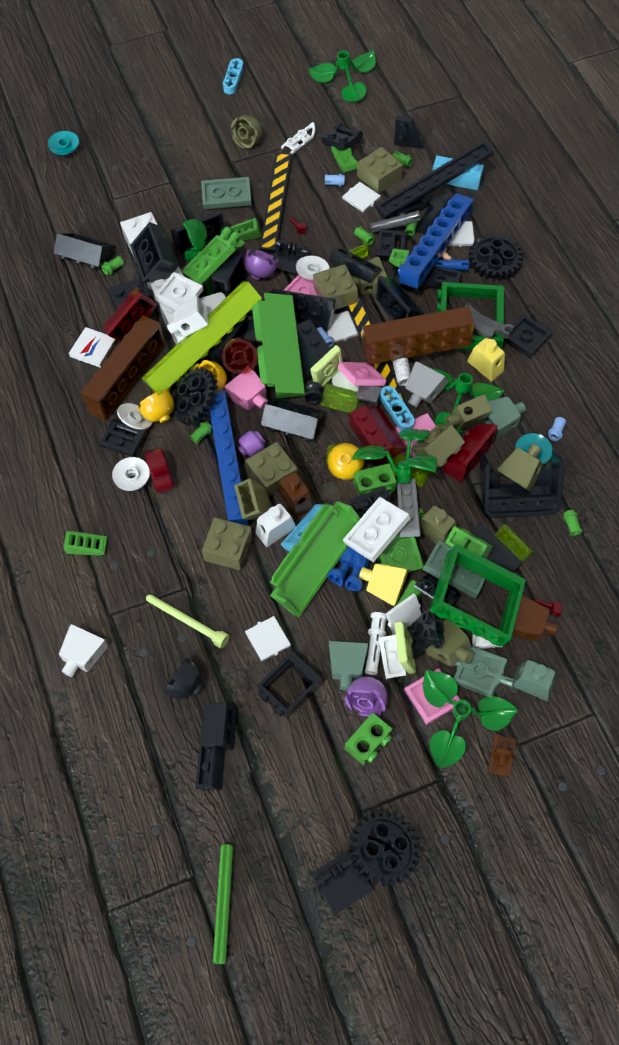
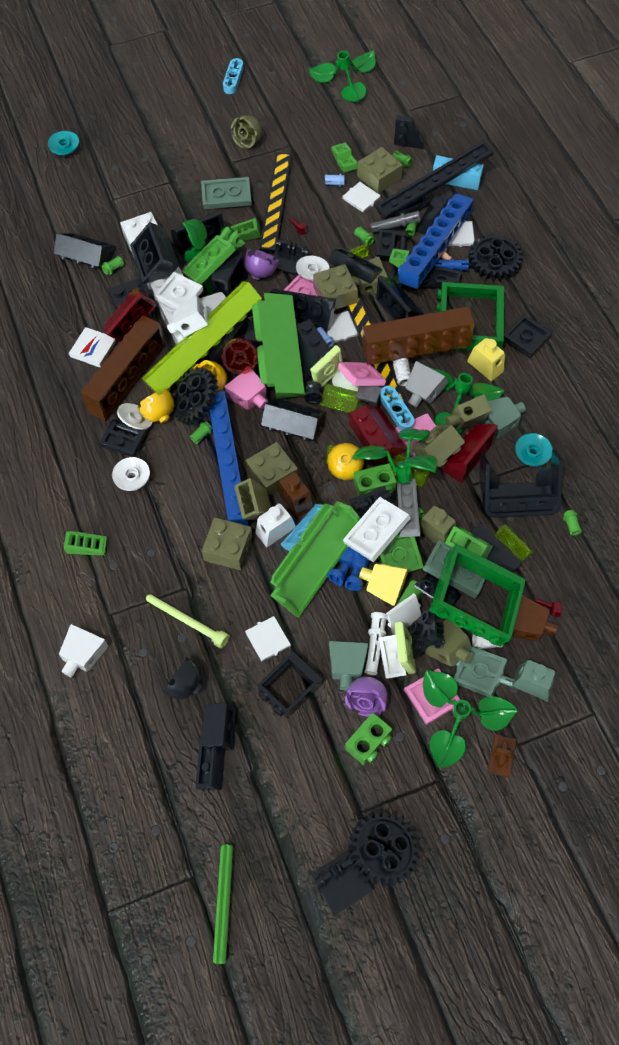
(159, 470): dark red animal -> none
(251, 443): medium lavender head -> none
(302, 135): white piece -> none
(342, 141): black plate -> none
(489, 327): dark grey piece -> none
(523, 467): olive torso -> none
(555, 432): light blue pin -> none

